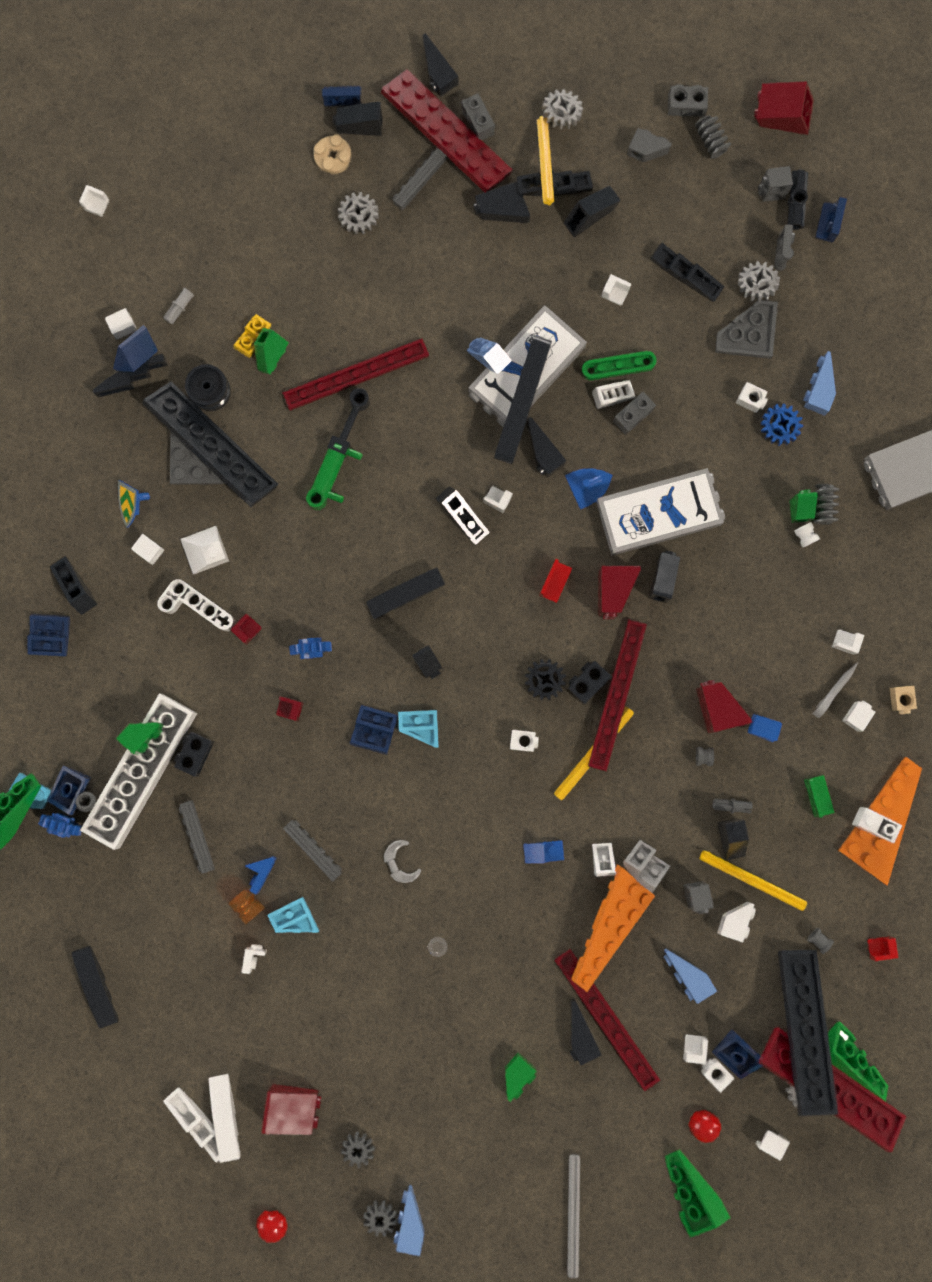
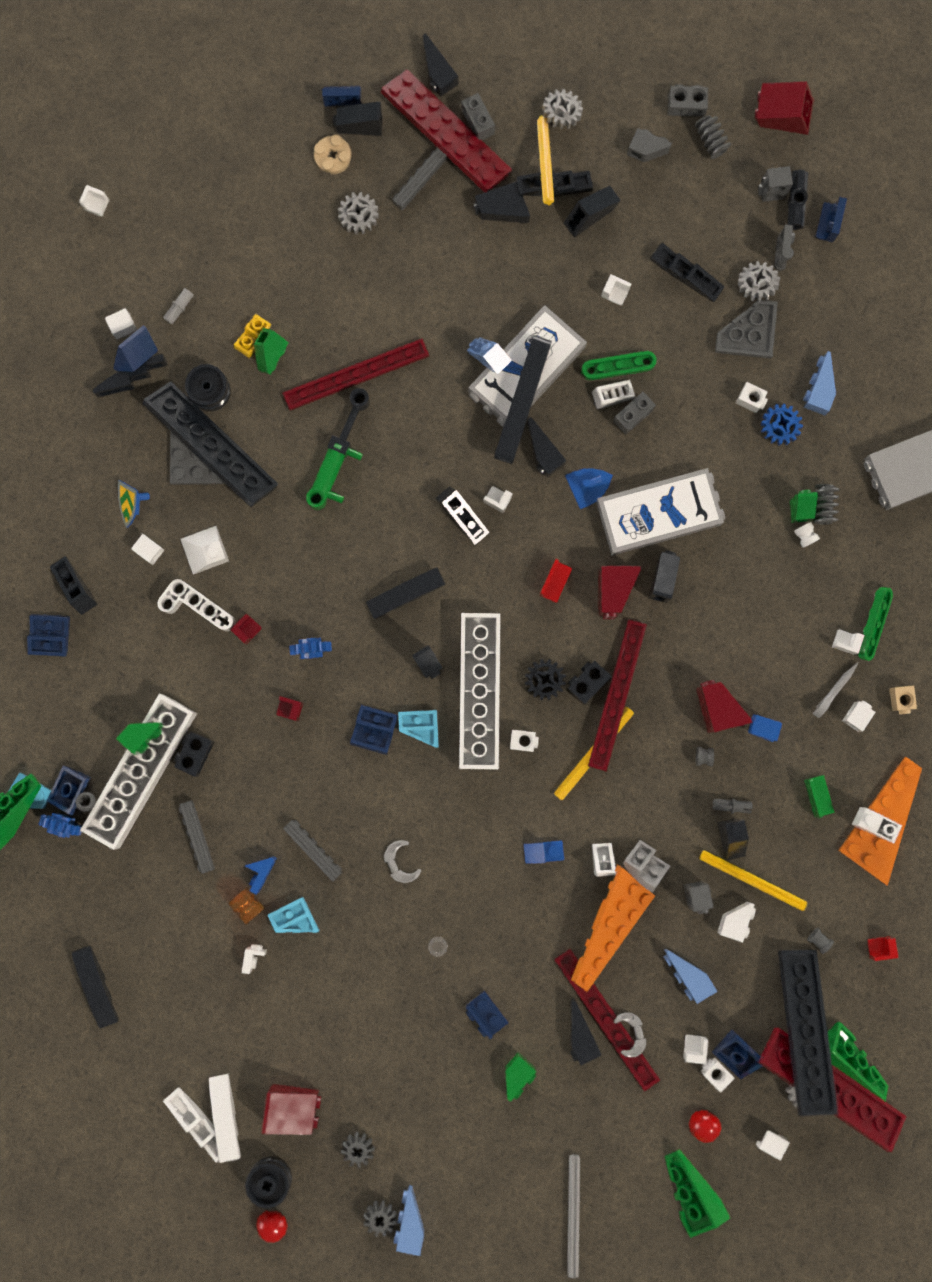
(264, 1193): none -> black wheel
(479, 691): none -> white brick
(486, 1015): none -> dark blue bracket
(635, 1022): none -> light grey piece
(875, 623): none -> green plate

